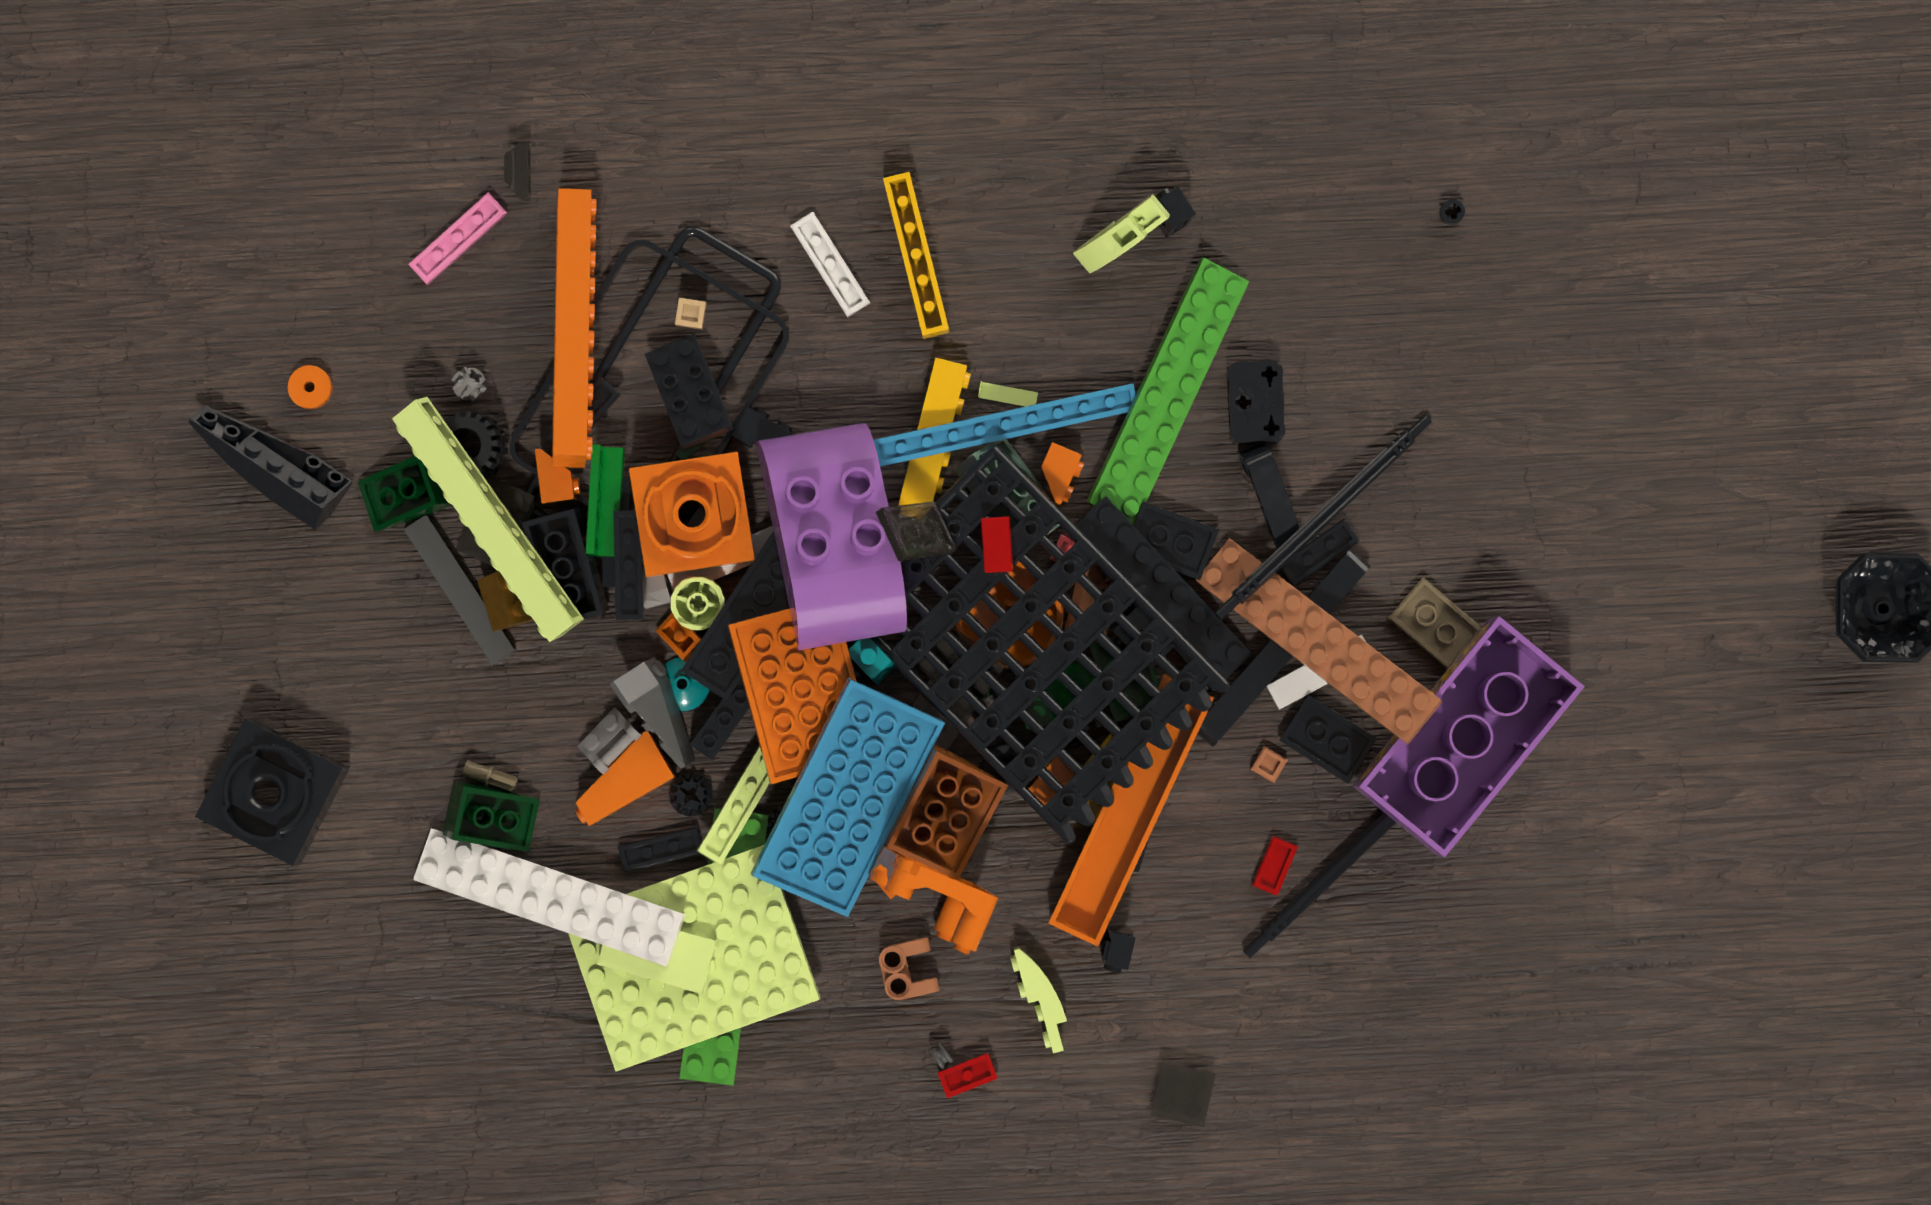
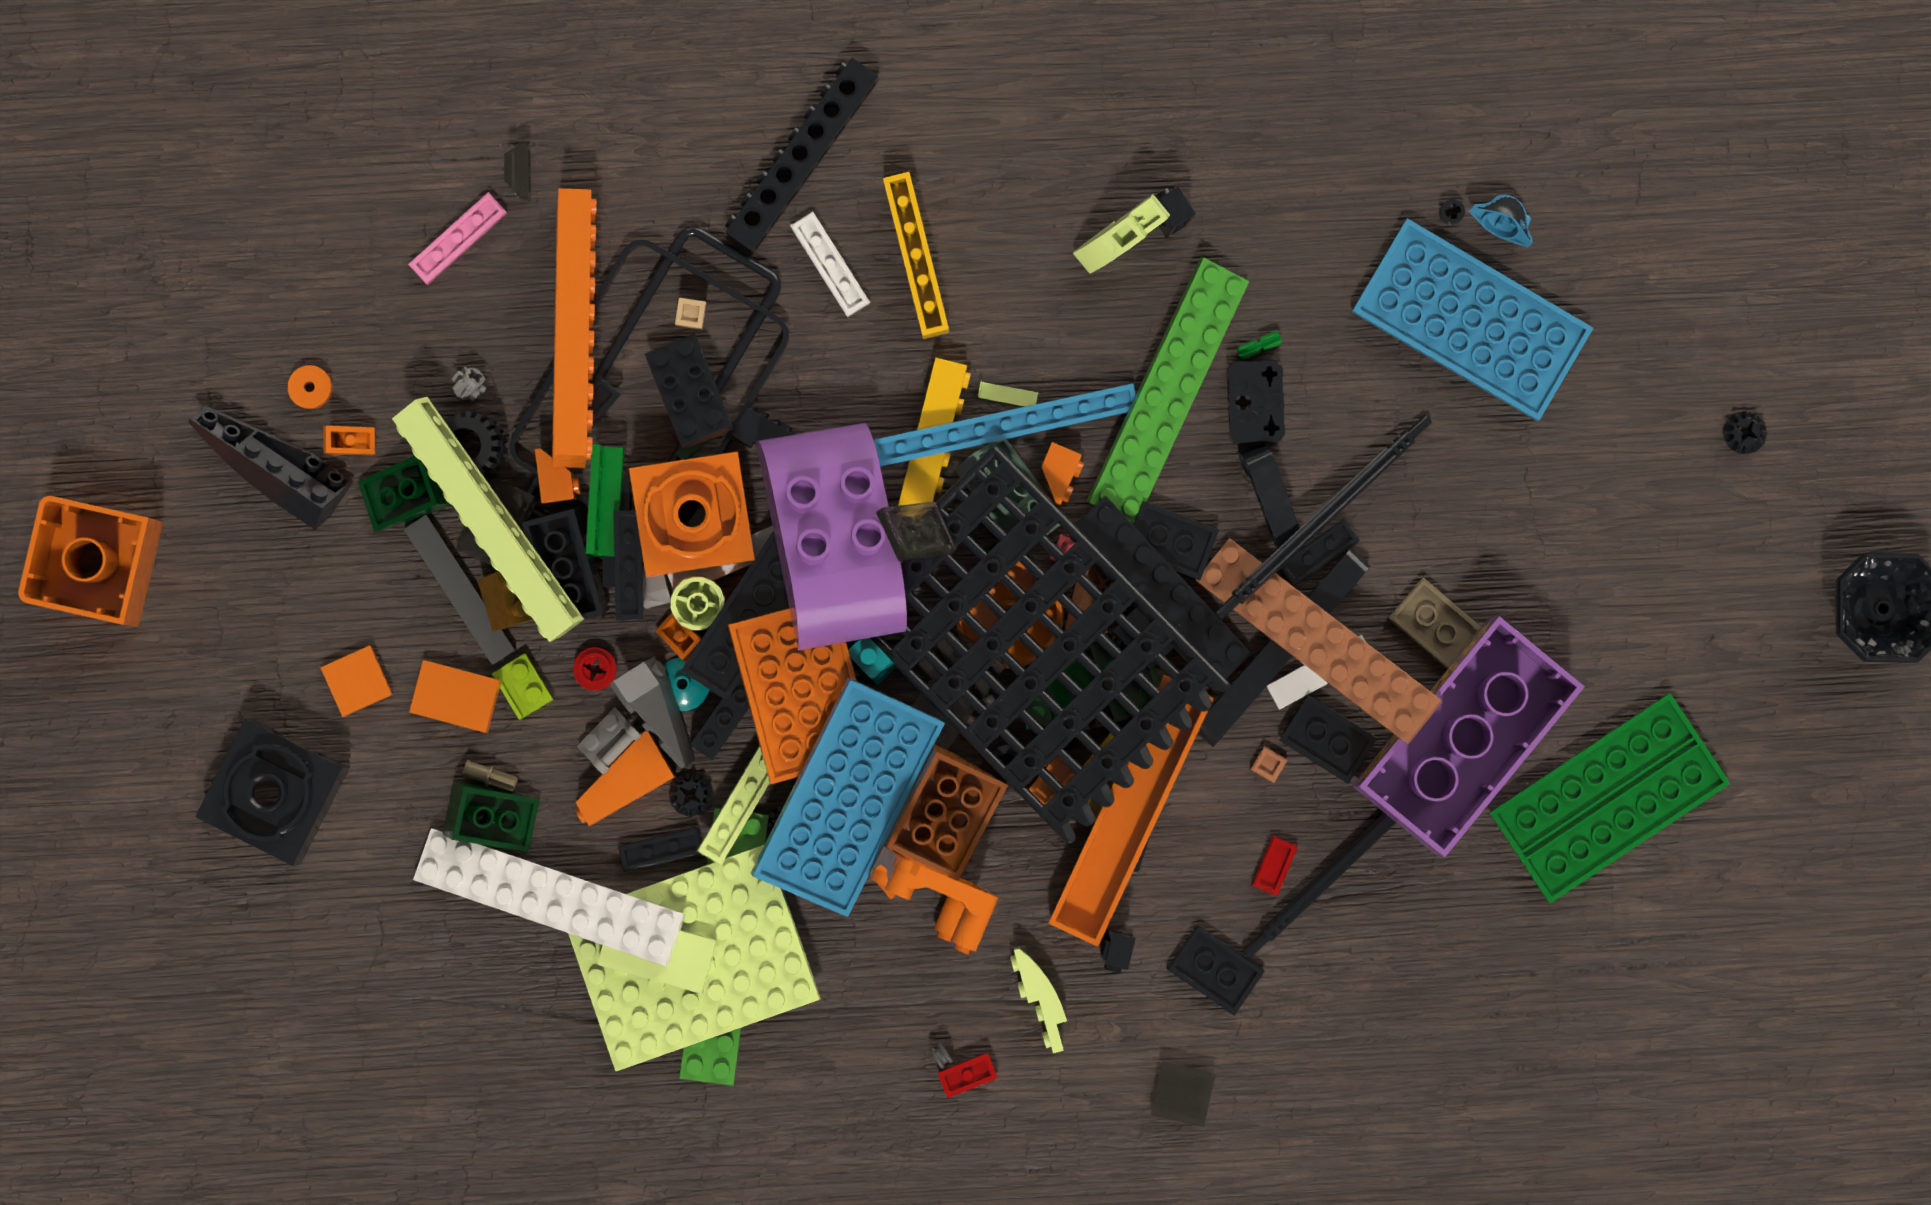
(53, 568): none -> orange piece
(348, 440): none -> orange slope
(356, 681): none -> orange tile
(455, 696): none -> orange tile
(523, 686): none -> lime plate
(583, 675): none -> red gear
(752, 236): none -> black brick
(901, 970): nougat piece -> none
(997, 544): red tile -> none
(1215, 970): none -> black tile
(1254, 347): none -> green piece
(1472, 320): none -> dark azure plate
(1505, 219): none -> dark azure hat
(1609, 798): none -> green plate
(1733, 436): none -> black gear

